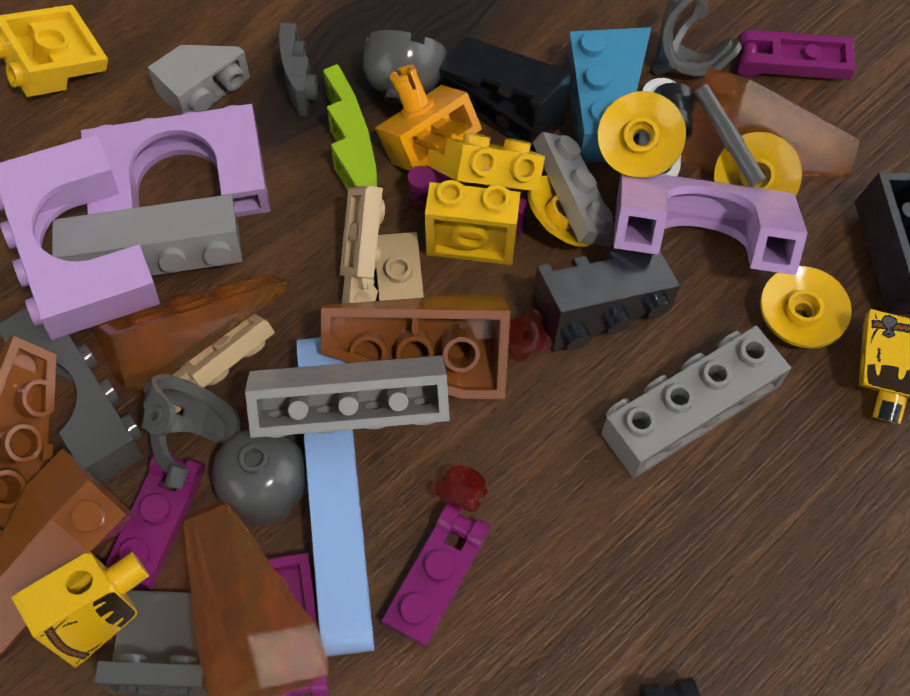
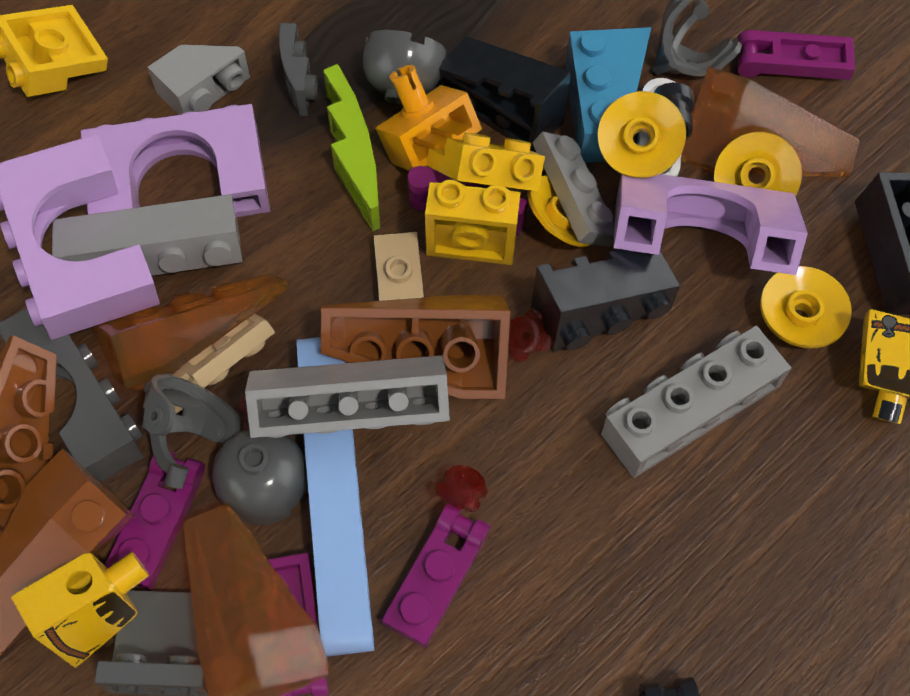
(360, 248): tan hinge -> none
(729, 135): dark grey piece -> none

